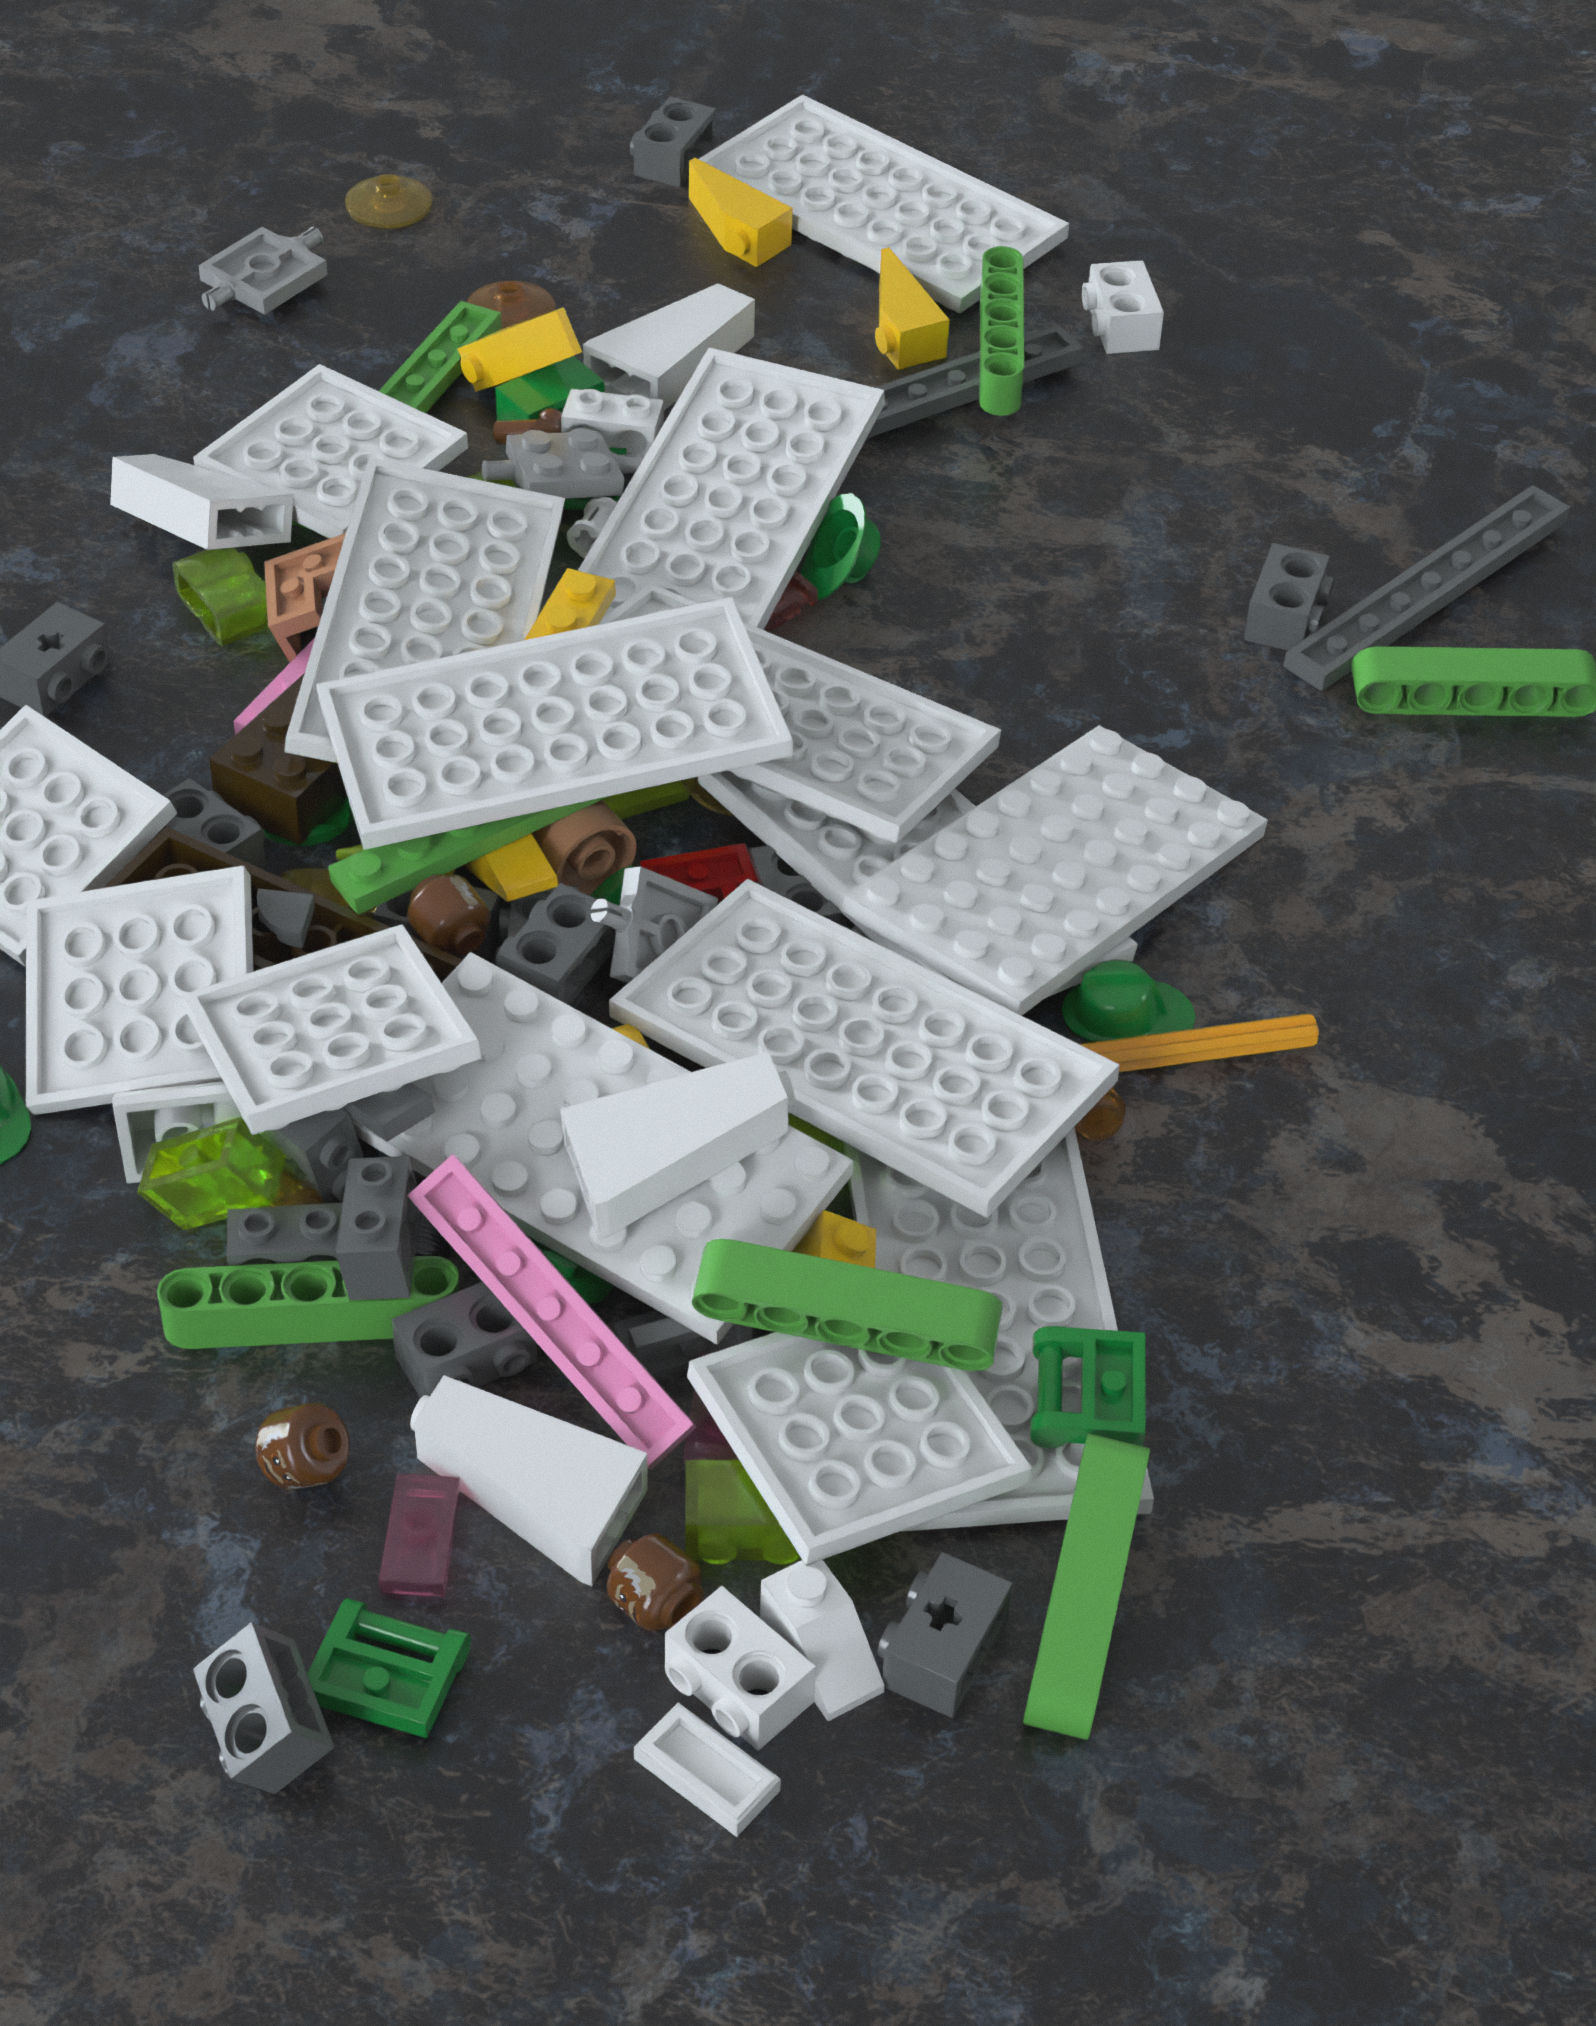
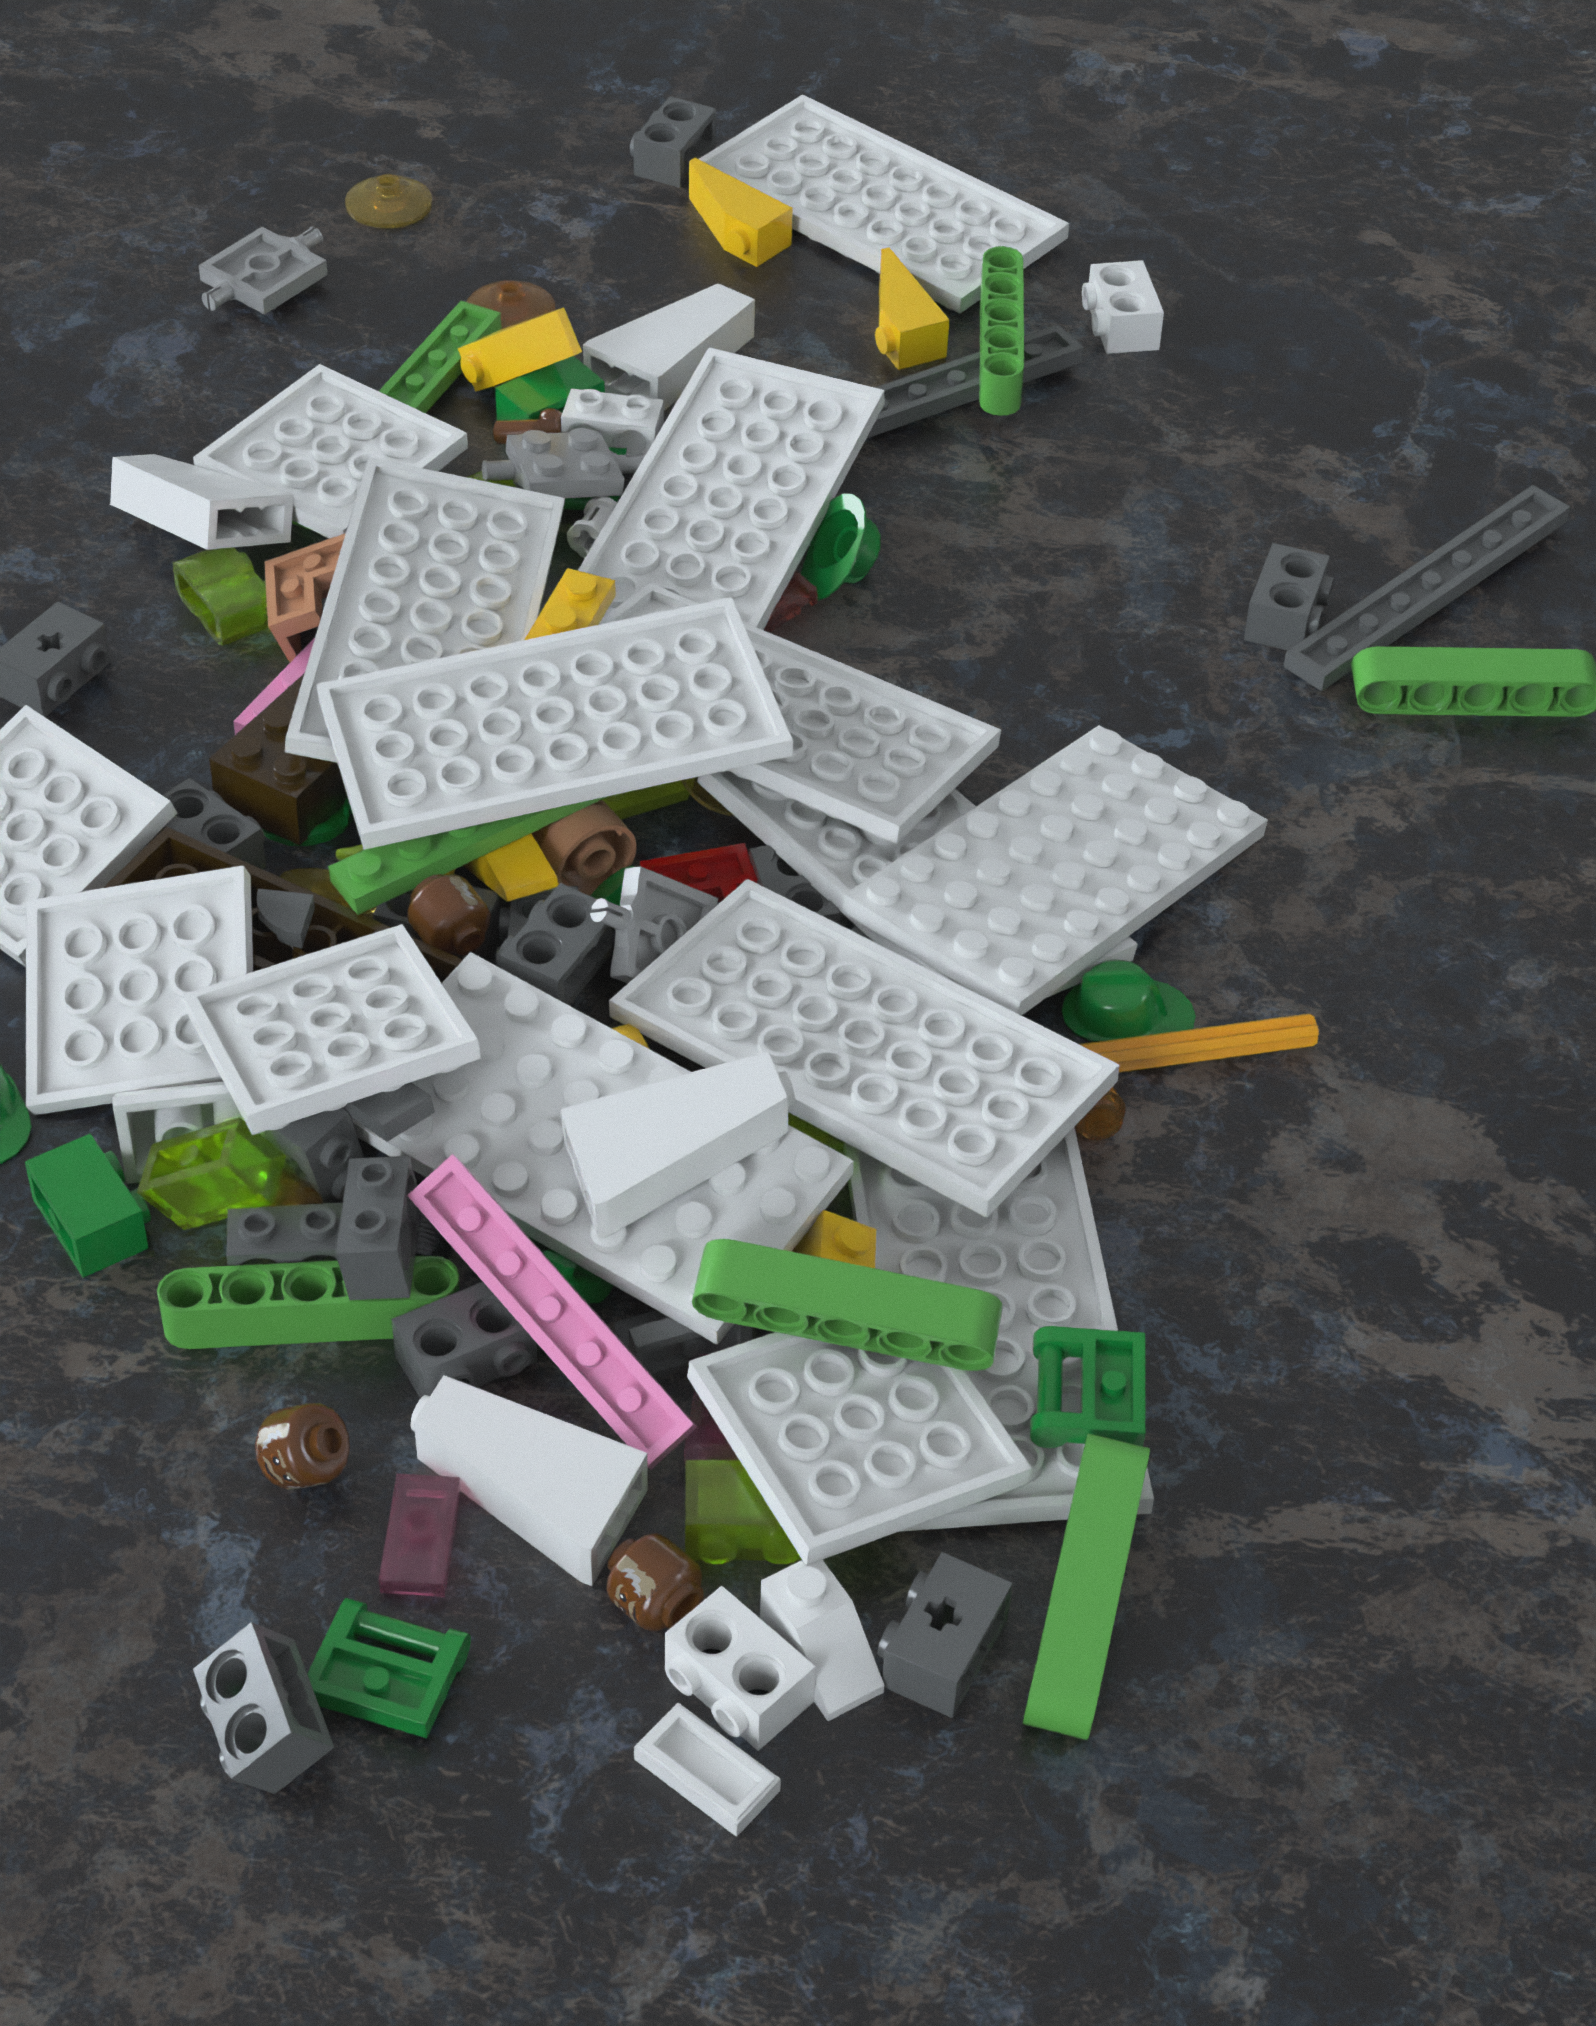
(88, 1204): none -> green brick

